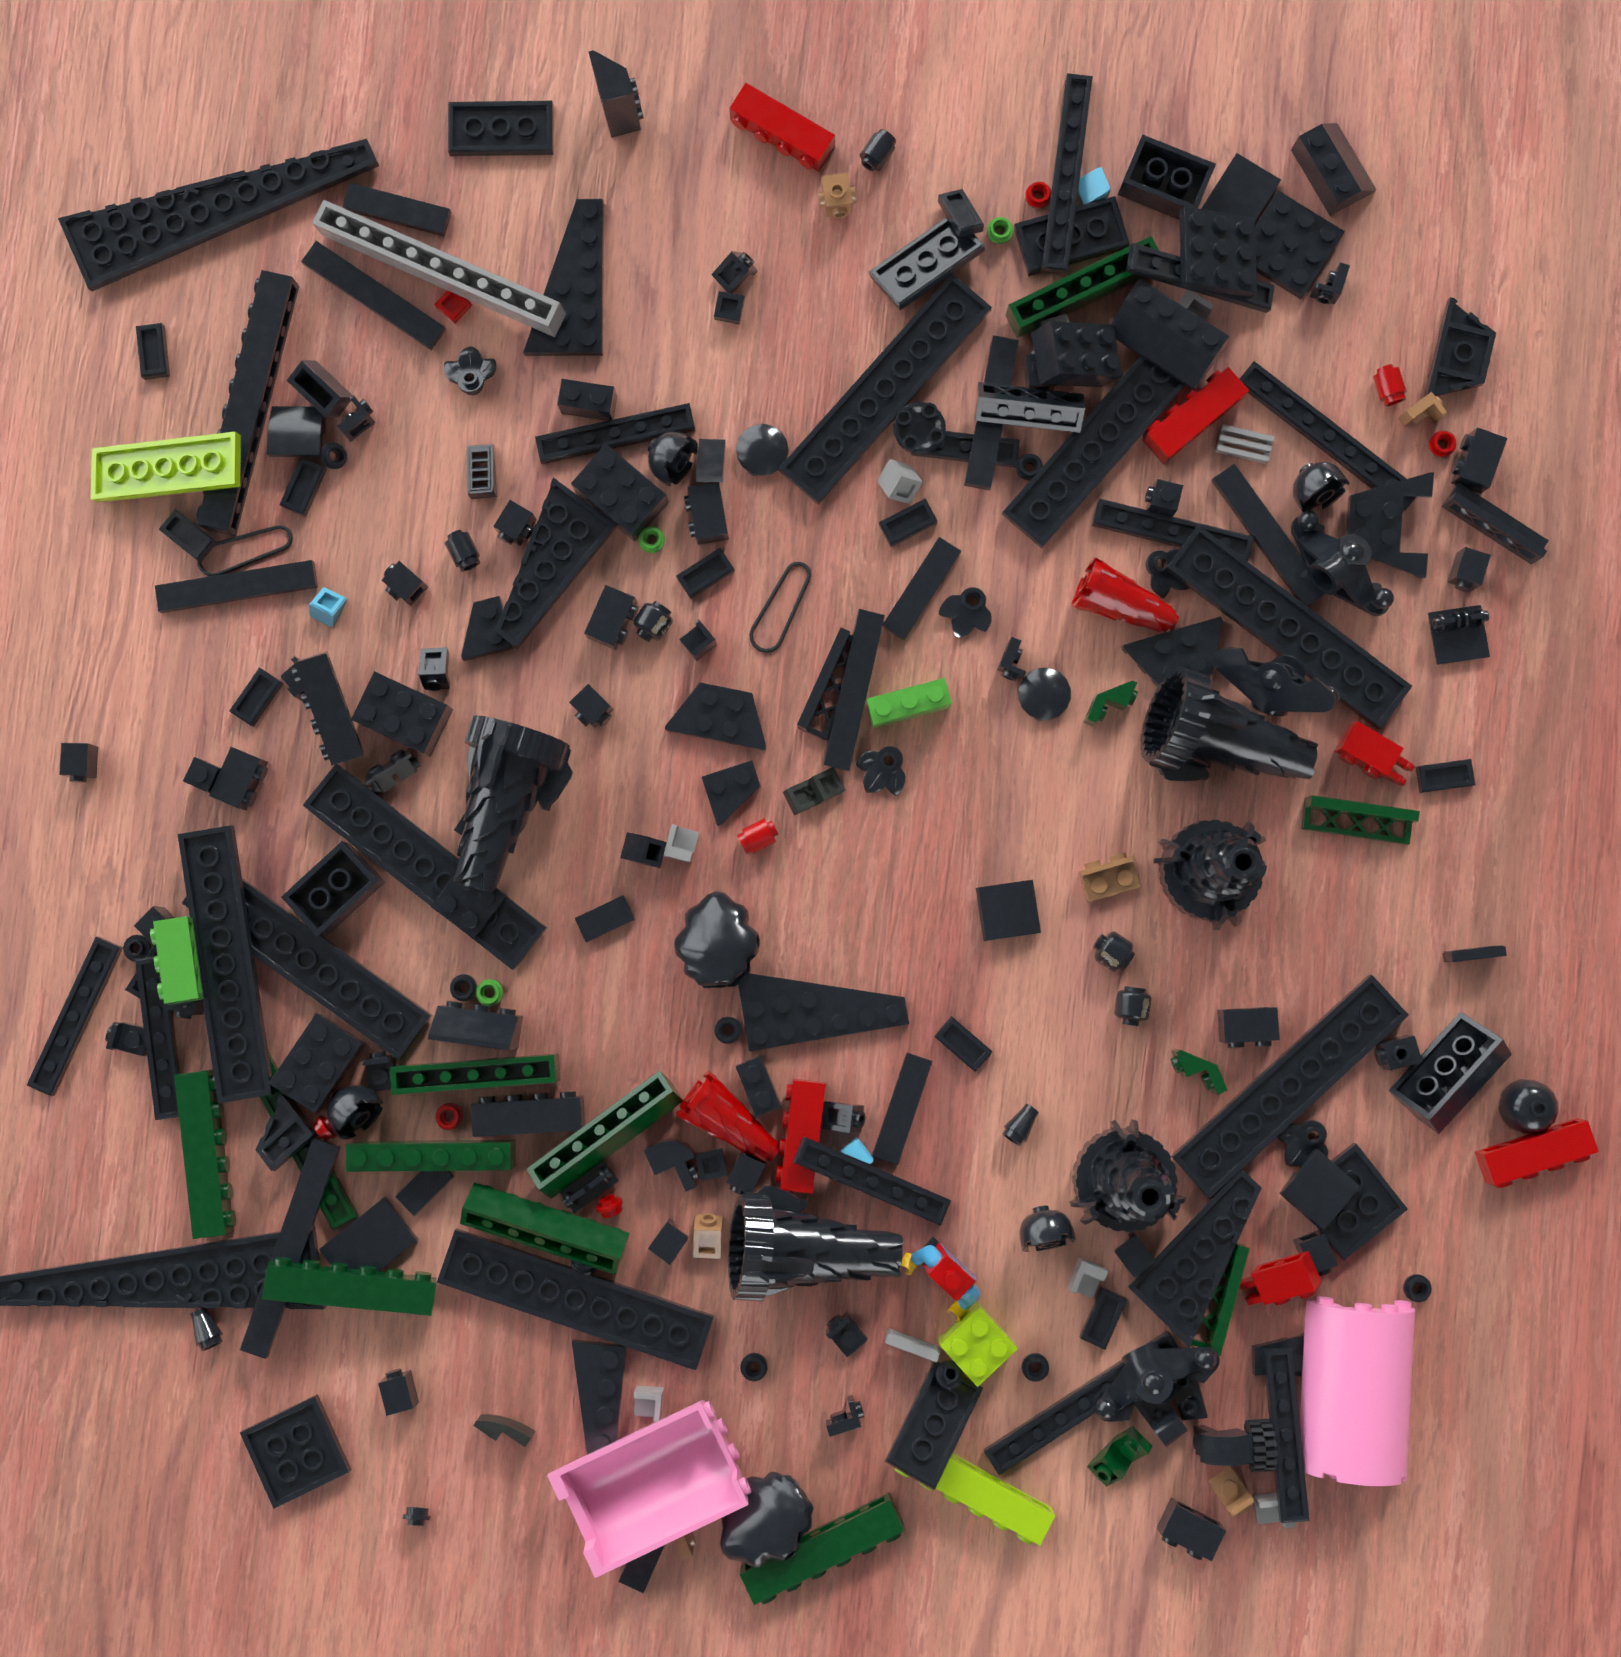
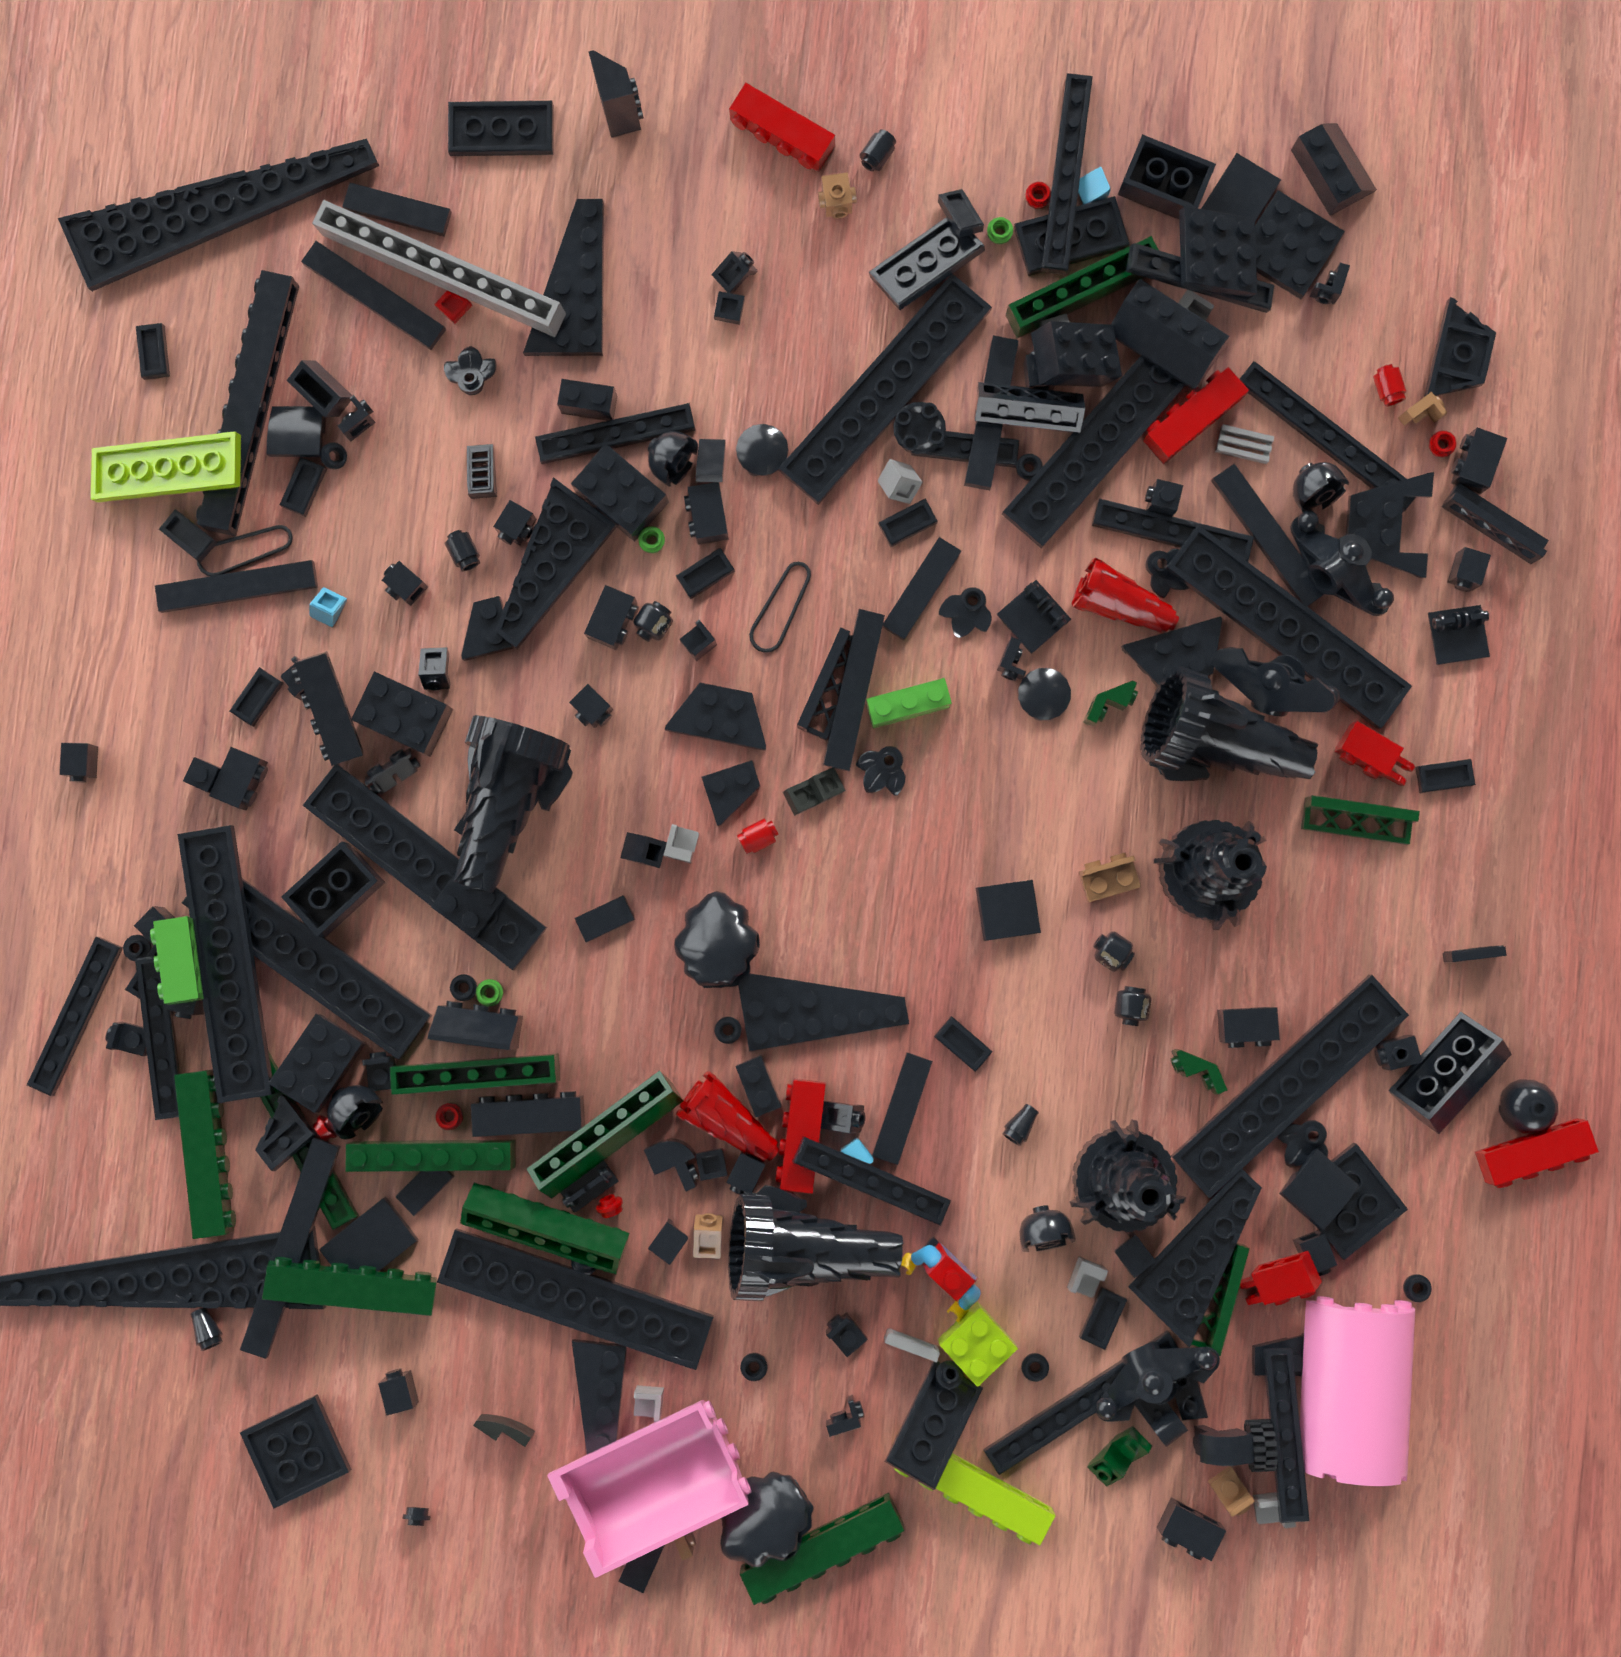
(1033, 616): none -> black hinge

